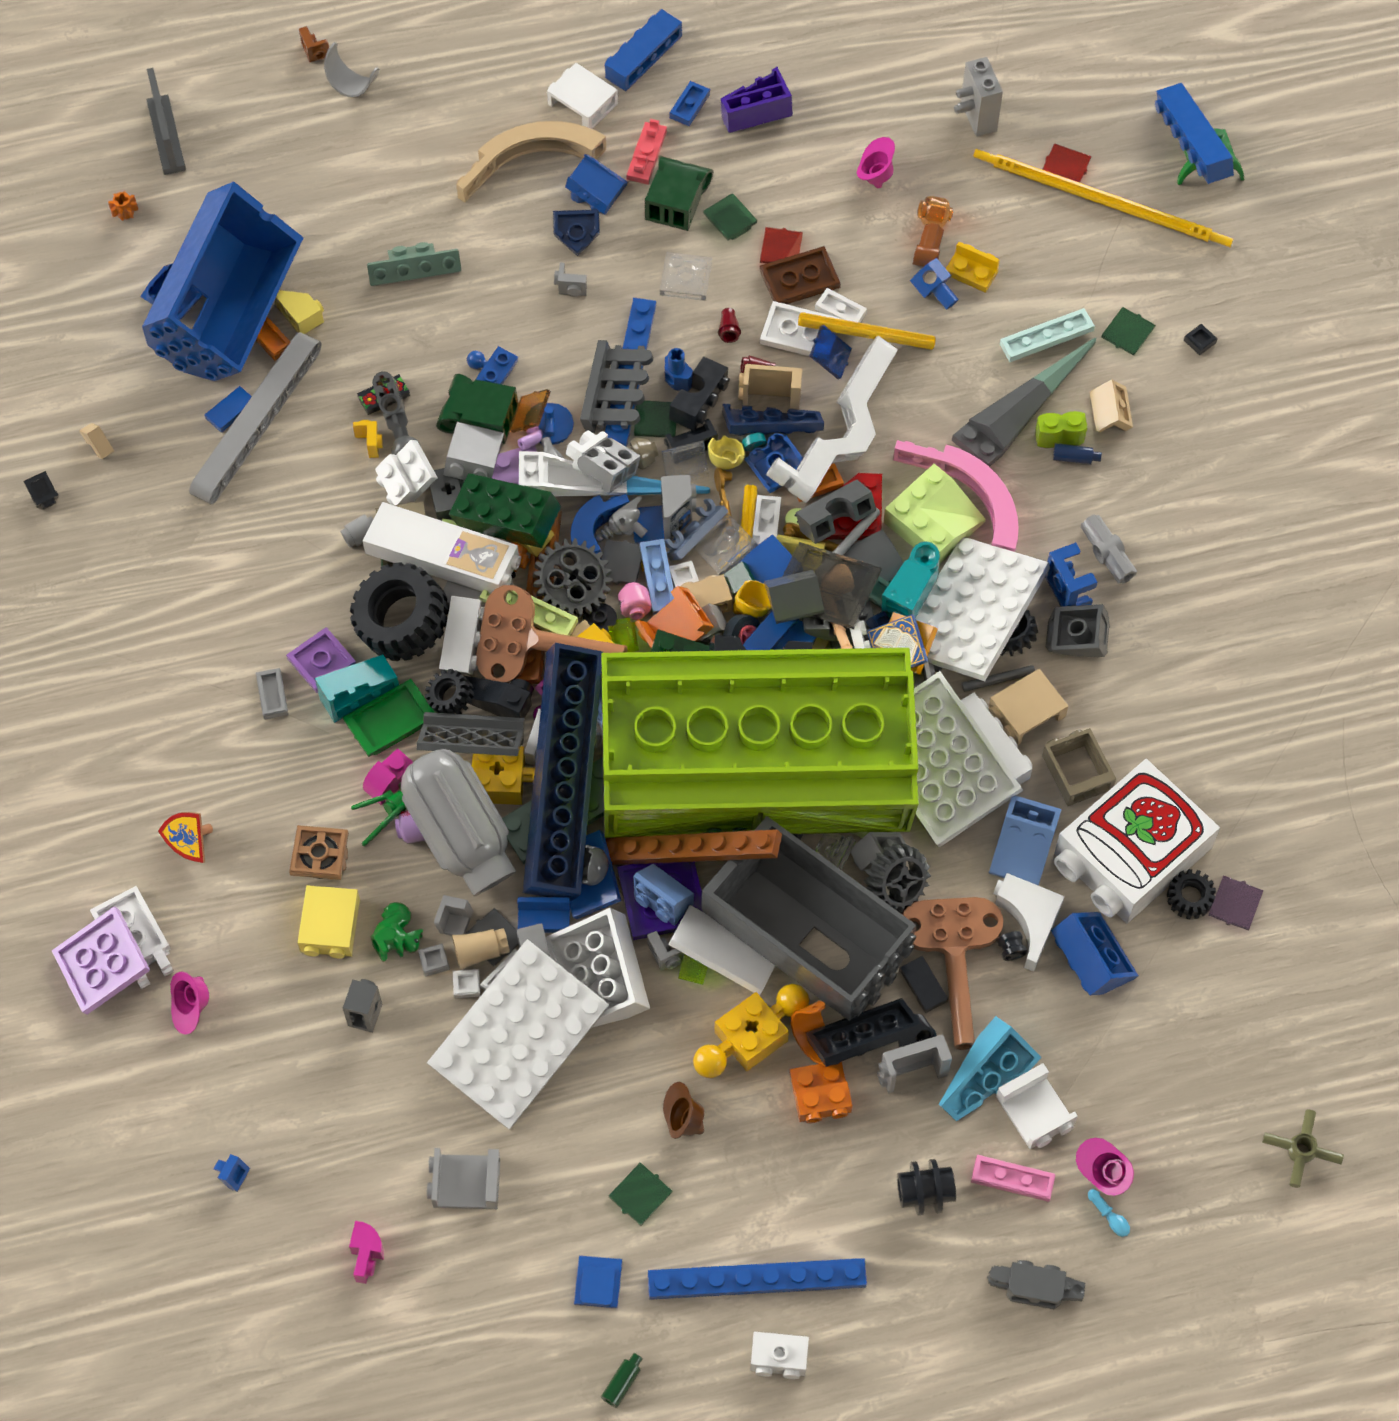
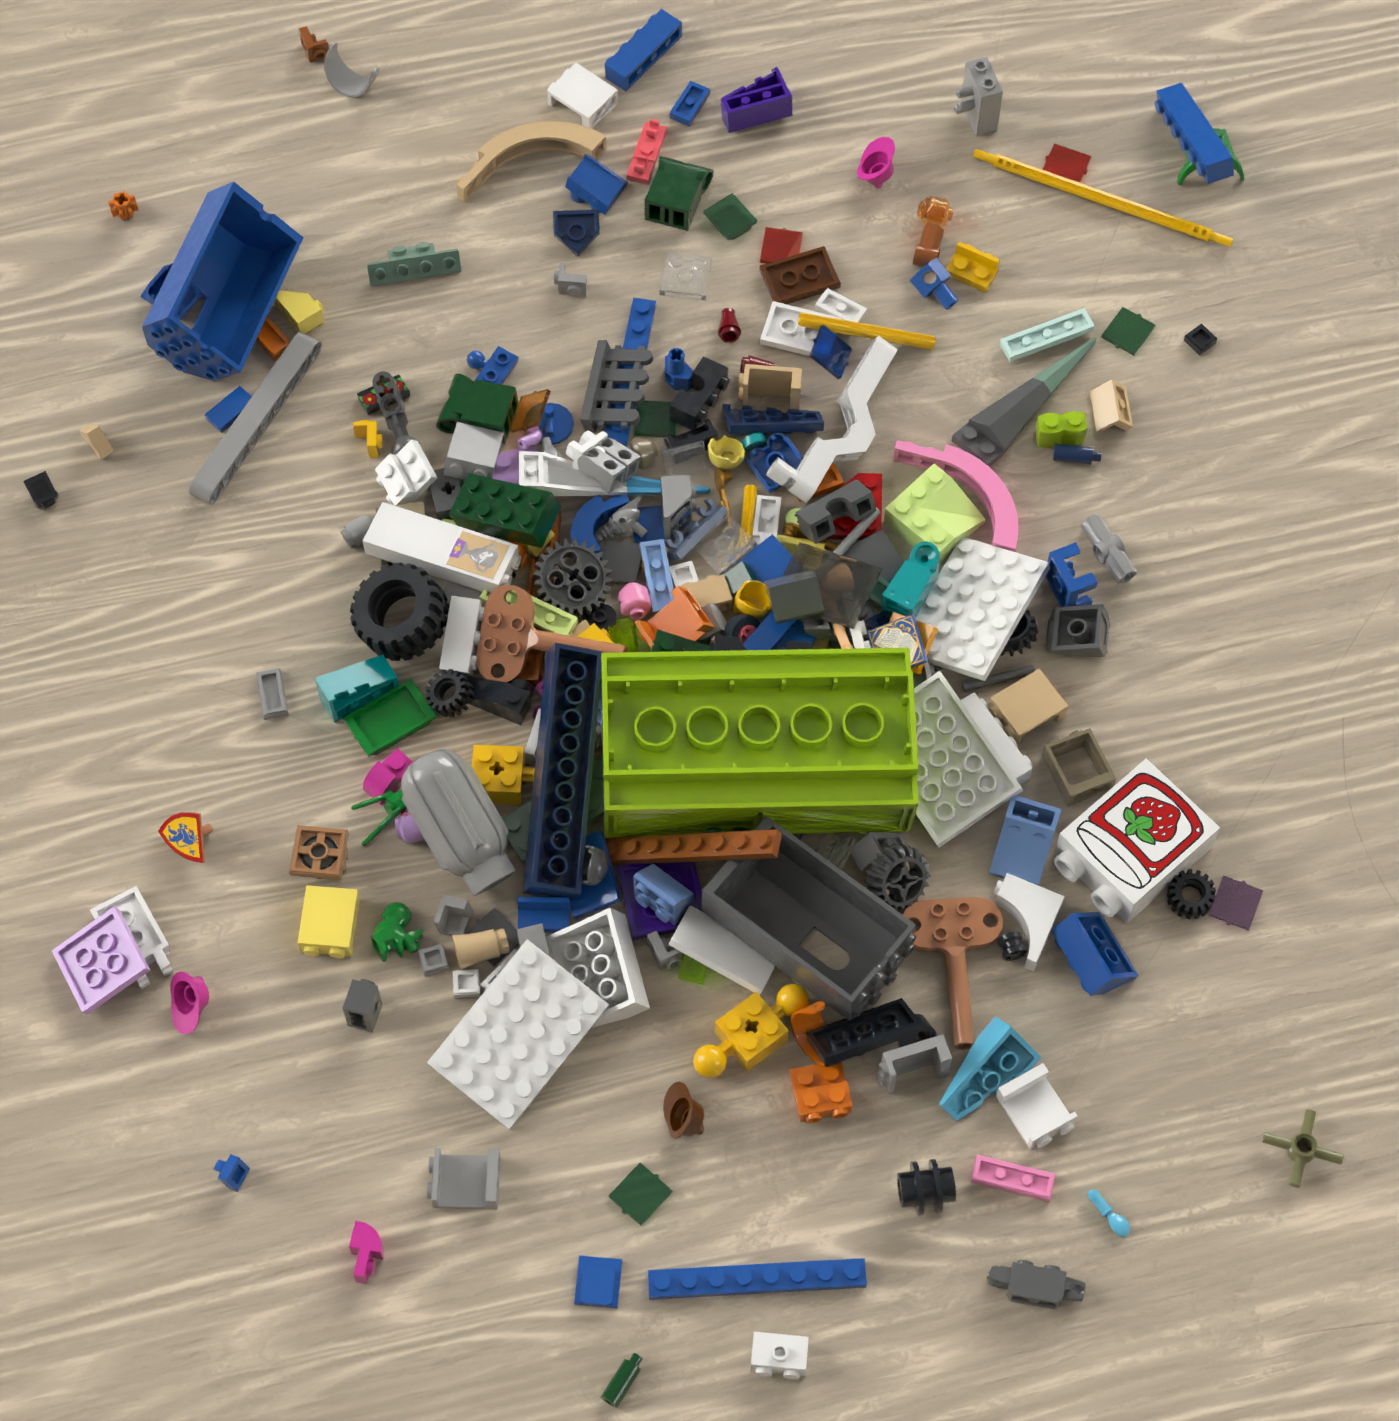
(164, 129): dark grey fence -> none
(319, 657): medium lavender plate -> none
(471, 734): dark grey fence -> none
(923, 984): black tile -> none
(1104, 1166): dark pink piece -> none

